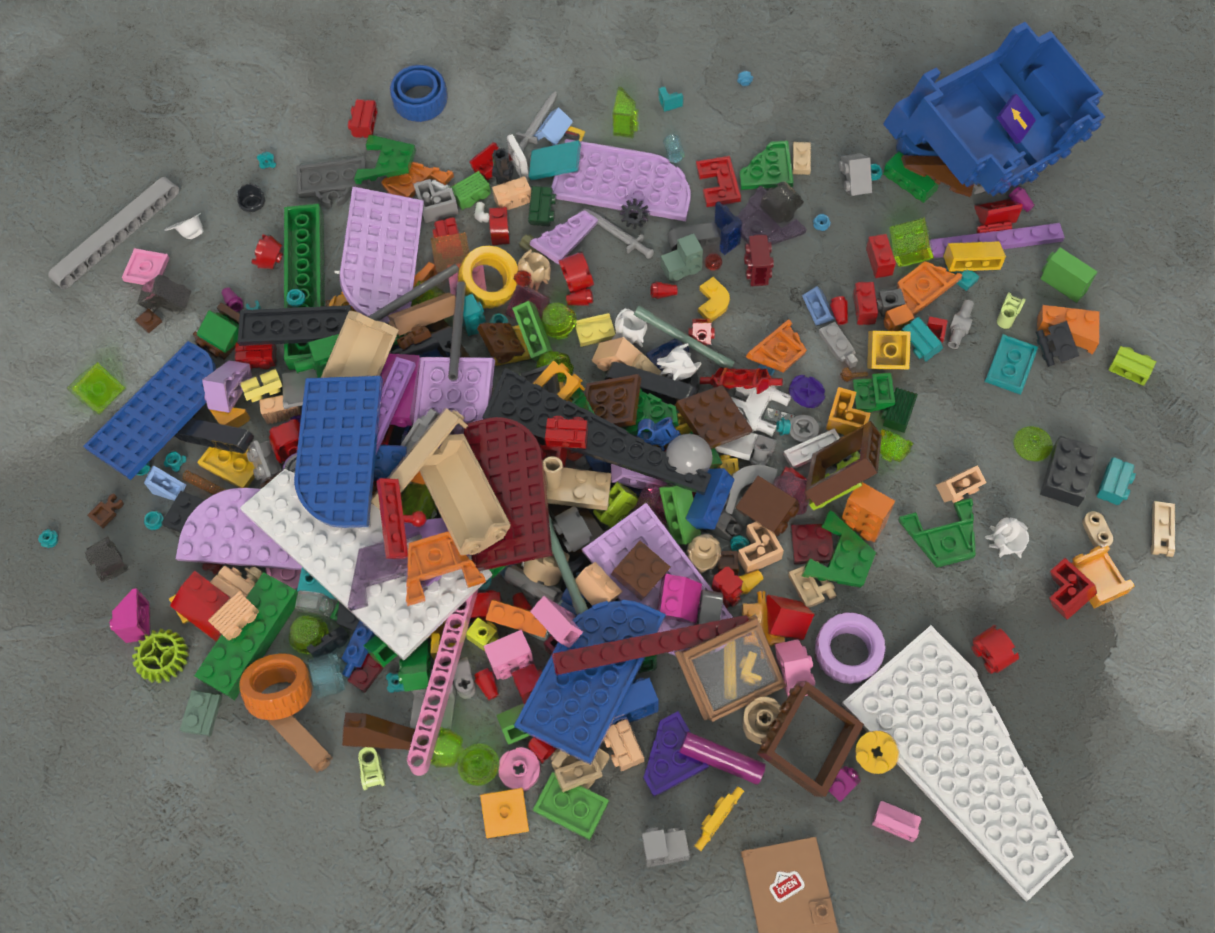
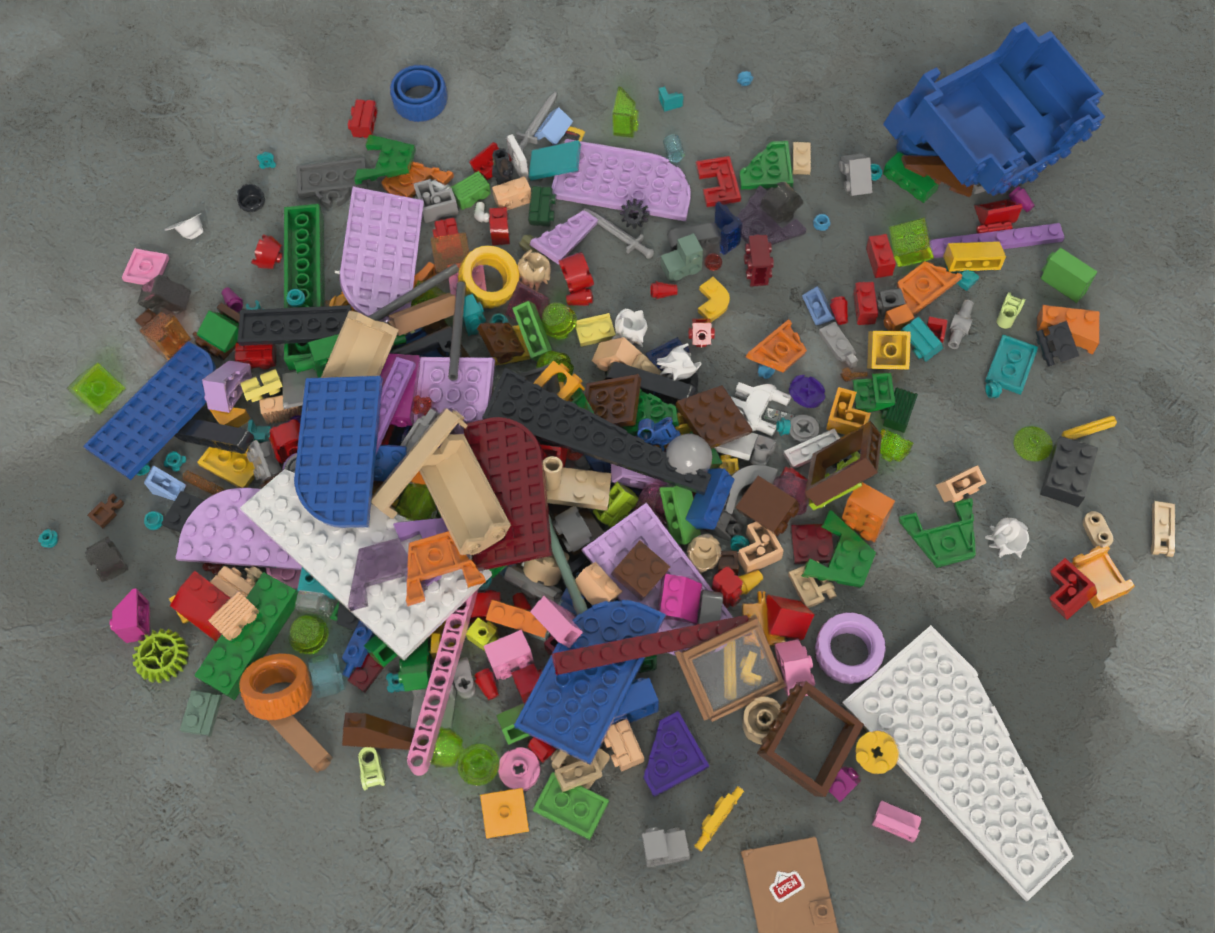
(113, 233): light grey beam -> none
(165, 335): none -> clear orange plate
(260, 433): none -> teal panel
(330, 642): black wing -> none
(394, 520): red plate -> none
(416, 335): reddish brown plate -> none
(426, 405): none -> clear red plate
(522, 278): clear red plate -> none
(566, 432): red brick -> none
(649, 317): sand green piece -> none
(722, 758): magenta brick -> none
(742, 378): red plate -> none
(993, 389): none -> teal plate
(995, 649): red brick -> none
(1016, 118): dark purple tile -> none
(1090, 428): none -> yellow axle
(1116, 481): teal brick -> none
(1132, 365): lime brick -> none

